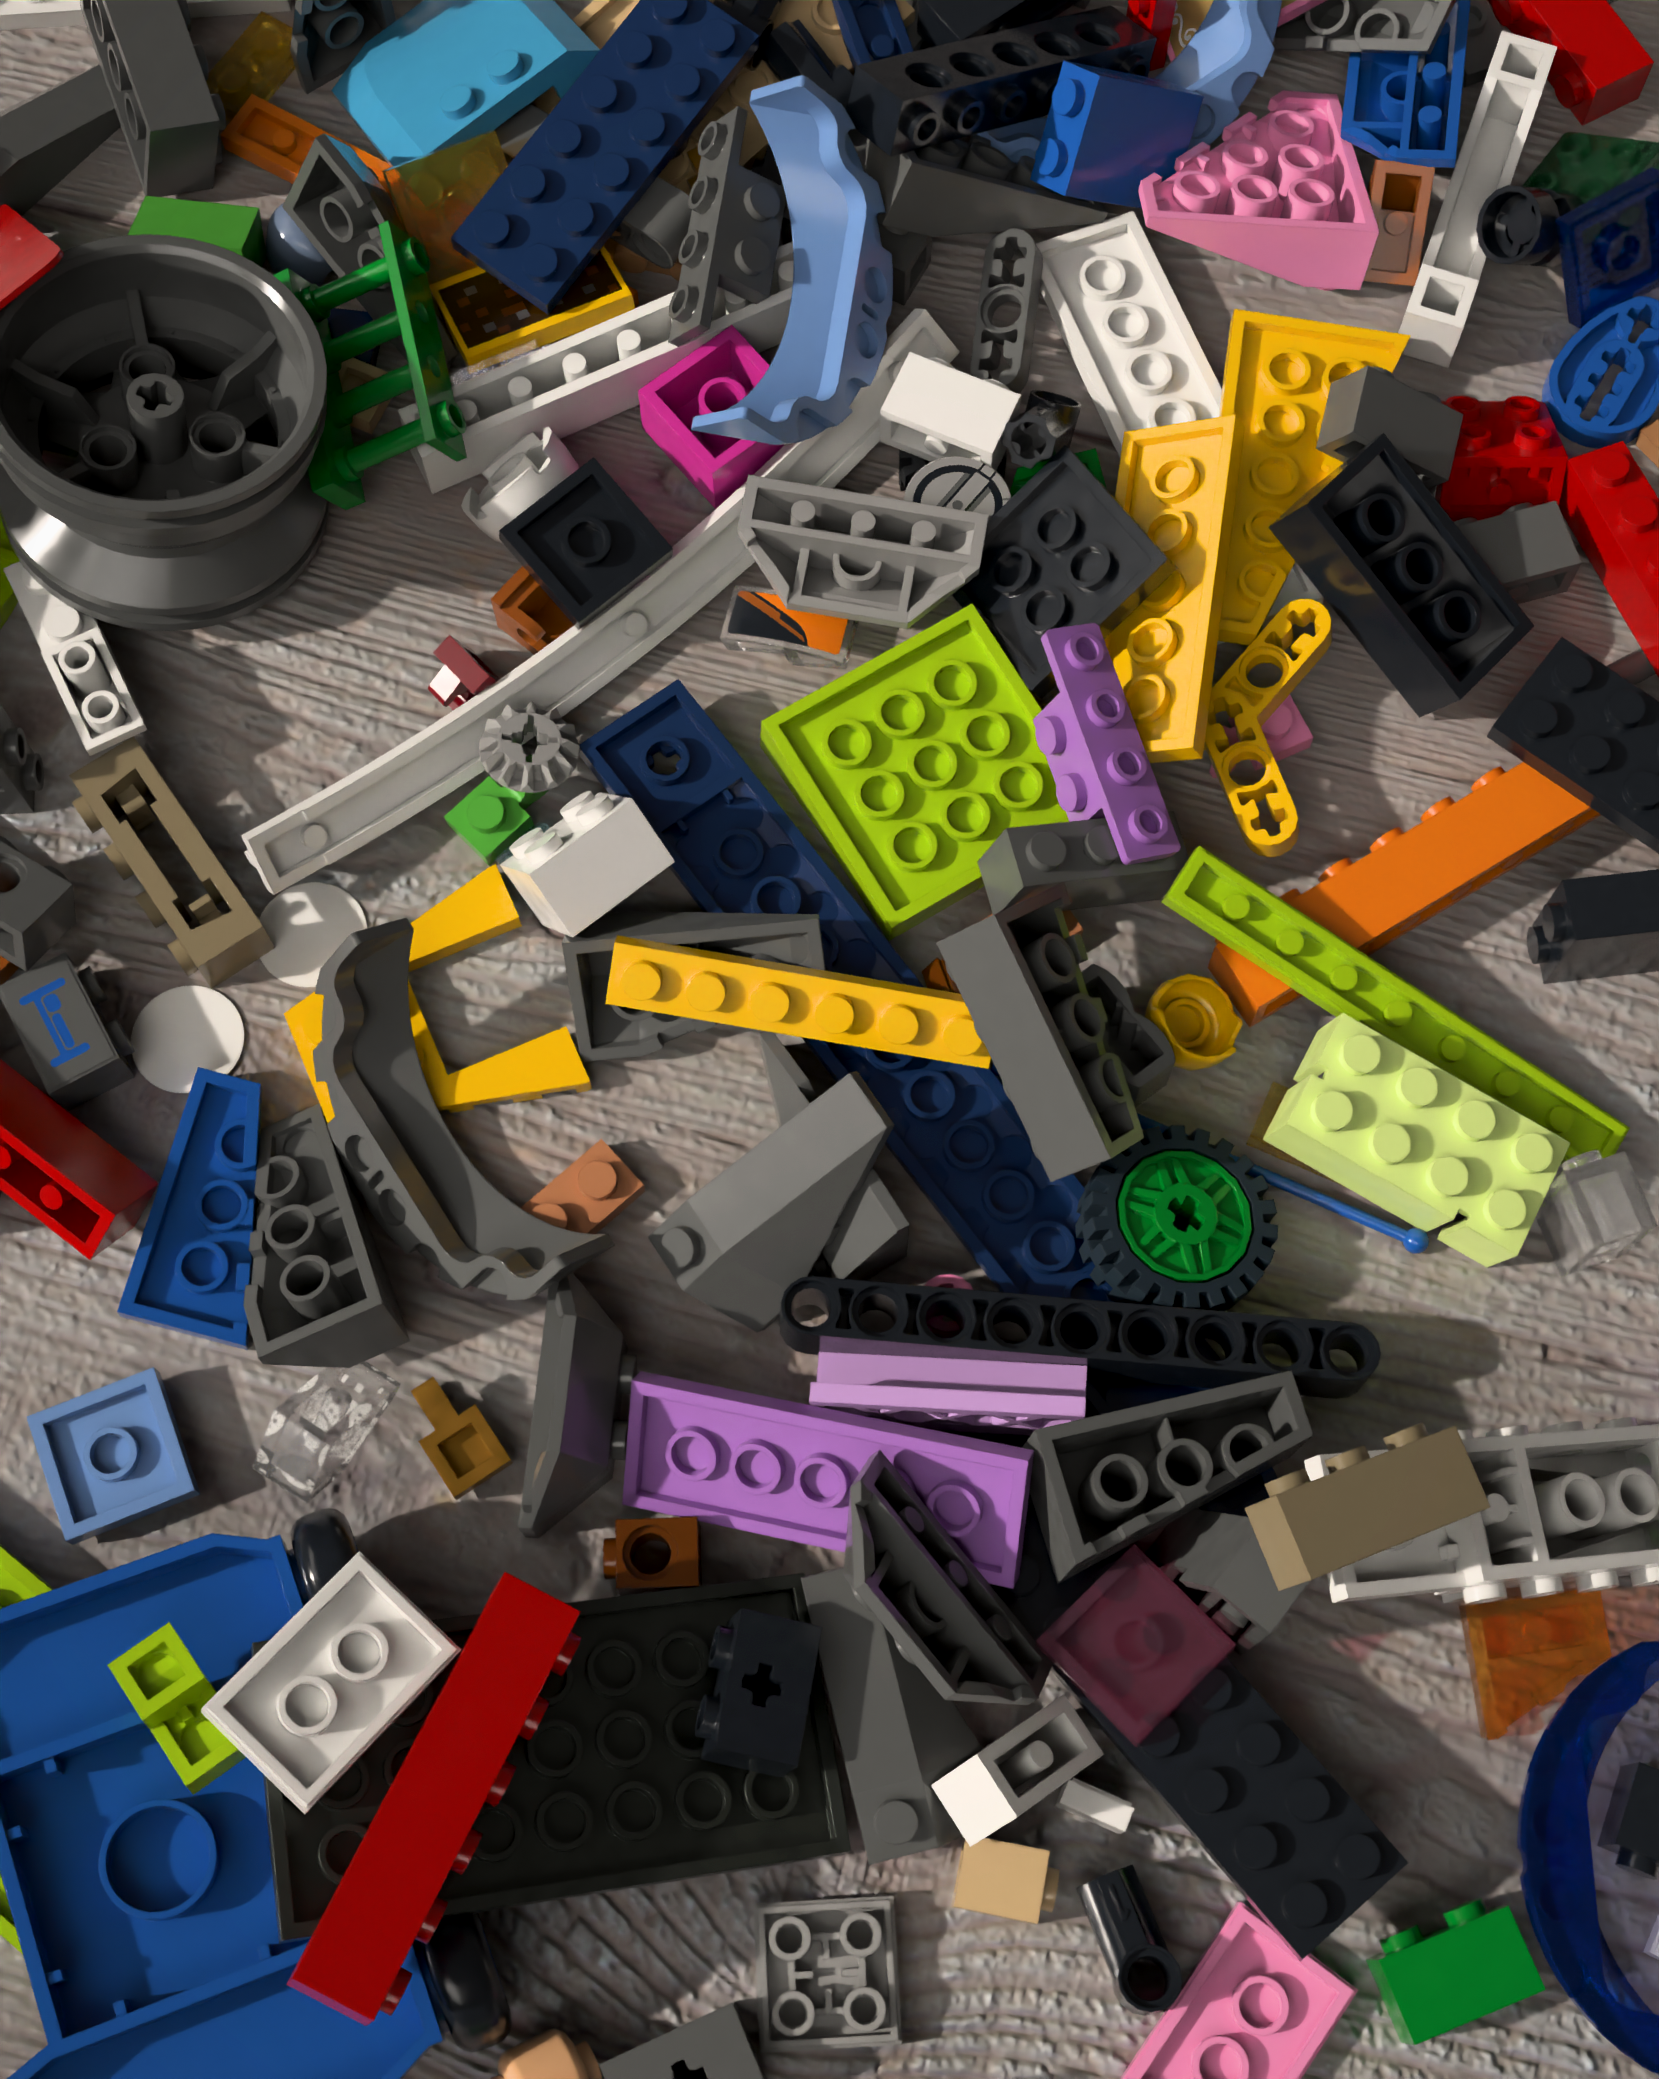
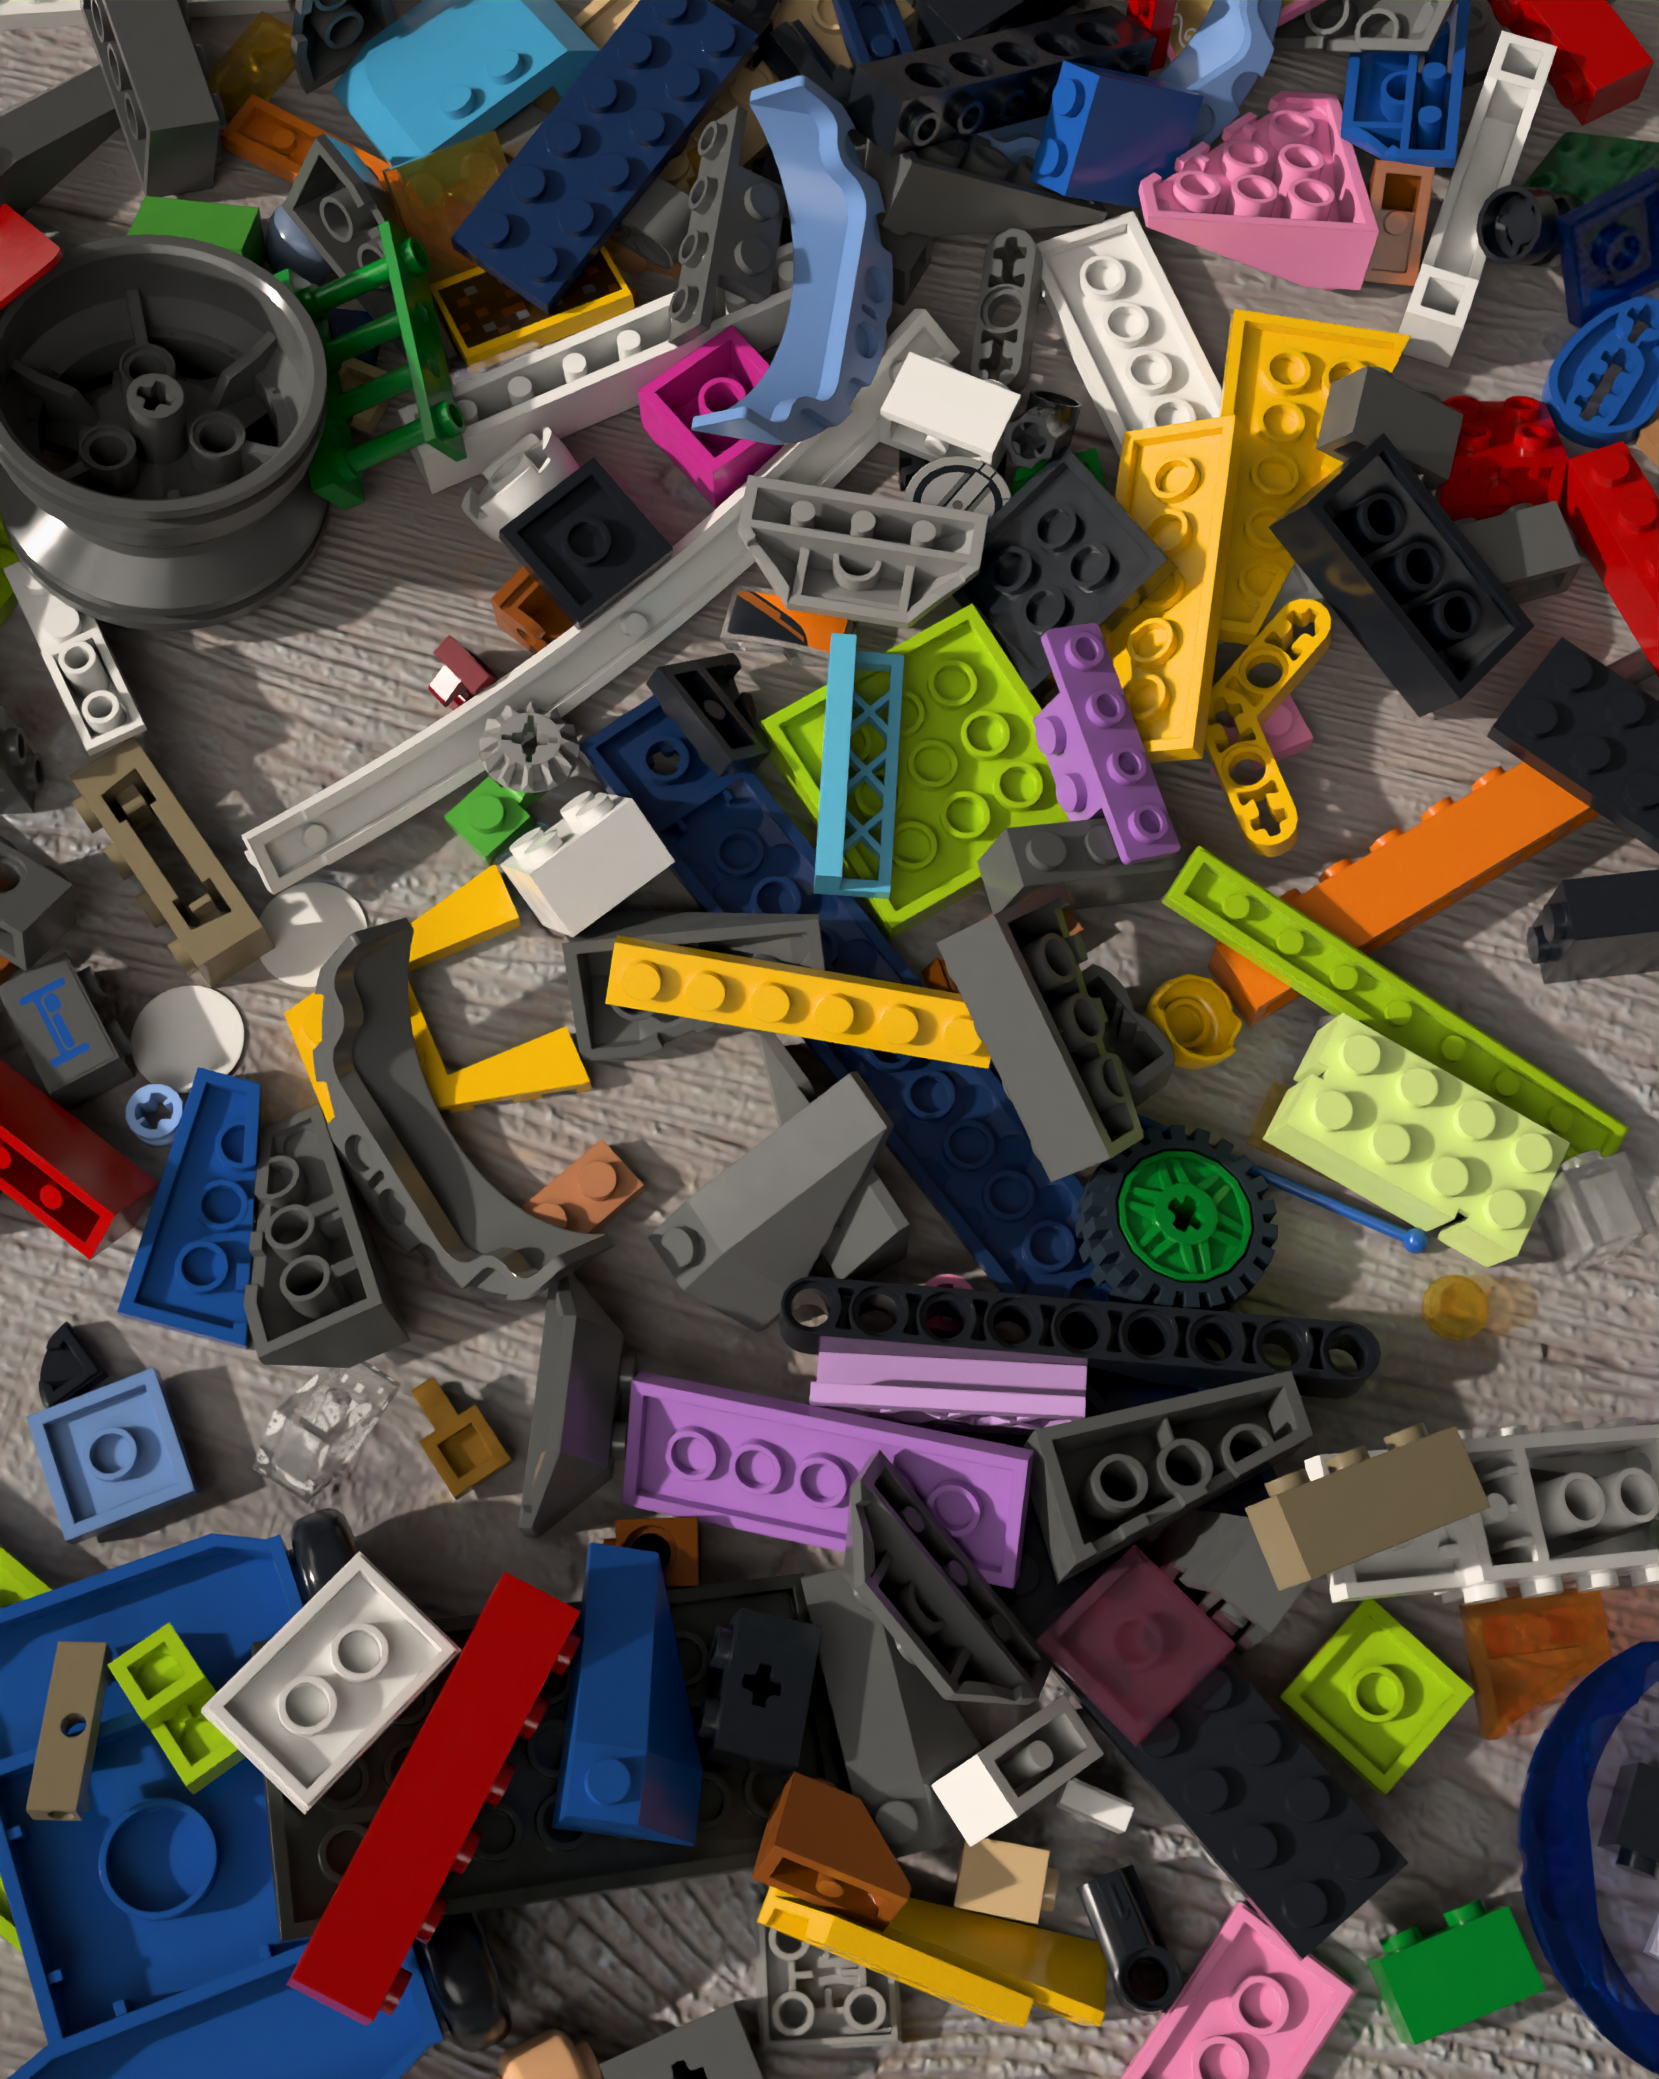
(64, 1762): none -> dark tan piece
(68, 1368): none -> black tile
(147, 1100): none -> light blue bush
(629, 1724): none -> blue wedge
(711, 712): none -> black wing
(830, 1853): none -> dark orange slope
(835, 767): none -> medium azure fence
(960, 1957): none -> yellow wedge
(1375, 1696): none -> lime plate
(1455, 1307): none -> clear yellow plate

